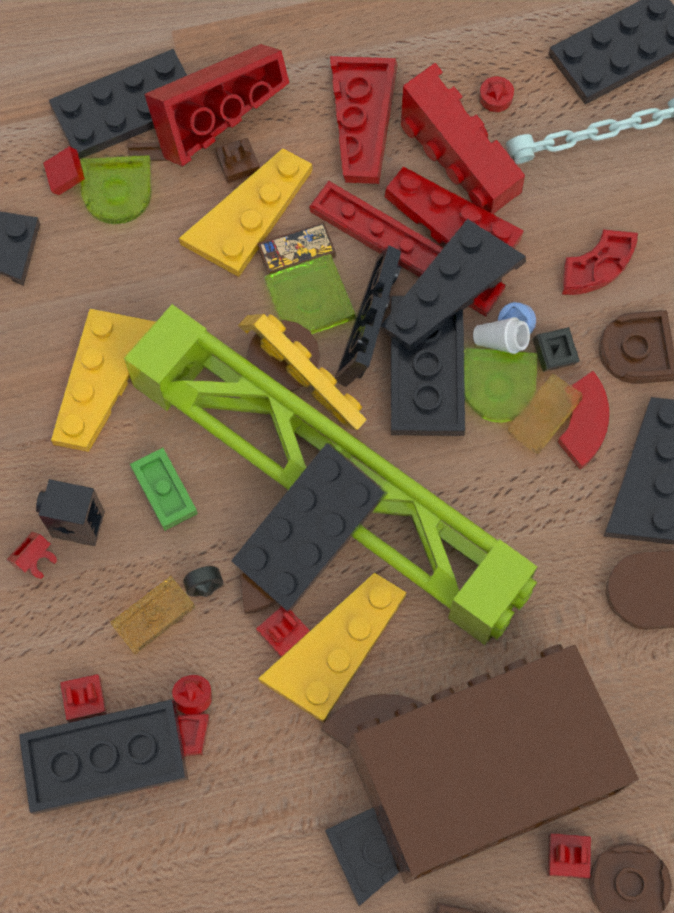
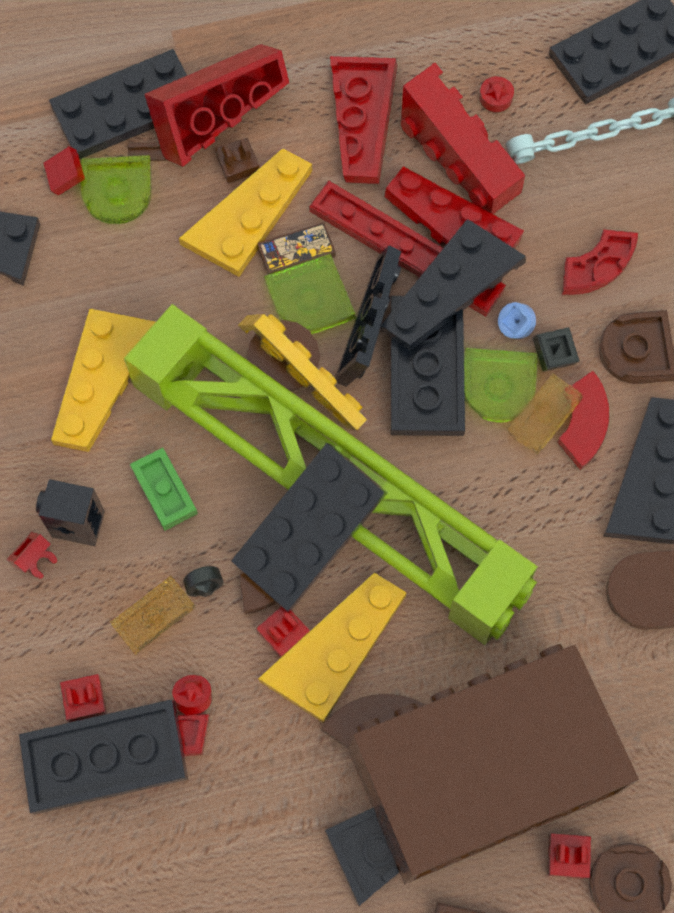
(503, 335): white cone -> none

